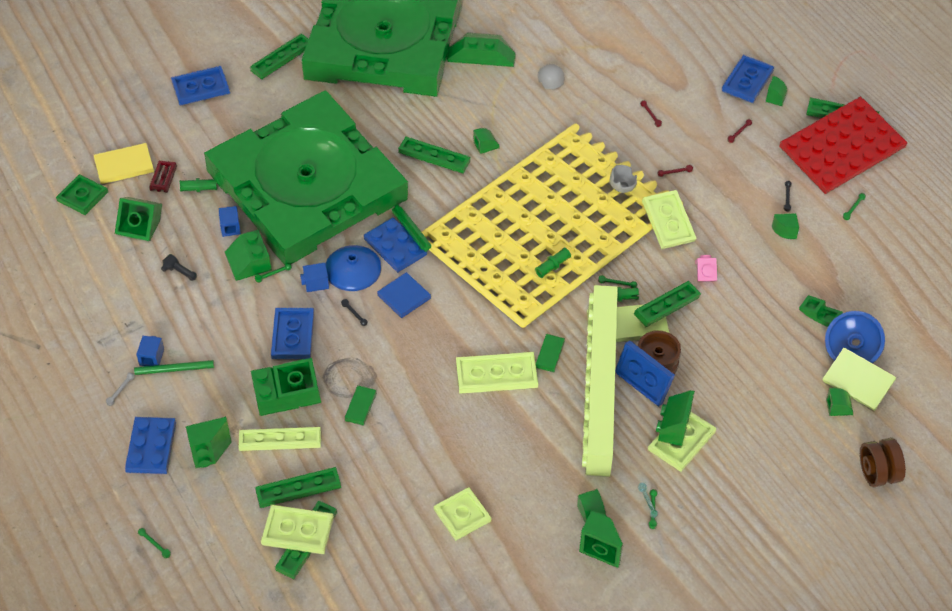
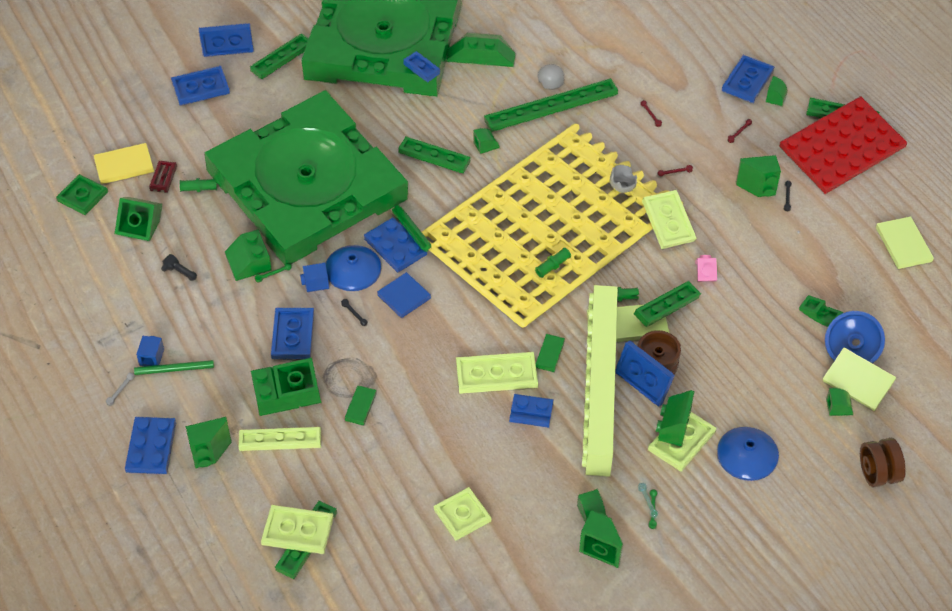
(165, 552): green hinge -> none
(226, 39): none -> blue tile
(229, 221): blue brick -> none
(297, 487): green plate -> none
(421, 66): none -> blue plate
(531, 410): none -> blue plate
(550, 105): none -> green plate
(602, 279): green hinge -> none
(746, 461): none -> blue dish
(759, 175): none -> green slope
(786, 225): green brick -> none
(846, 216): green hinge -> none
(904, 242): none -> yellowish green tile

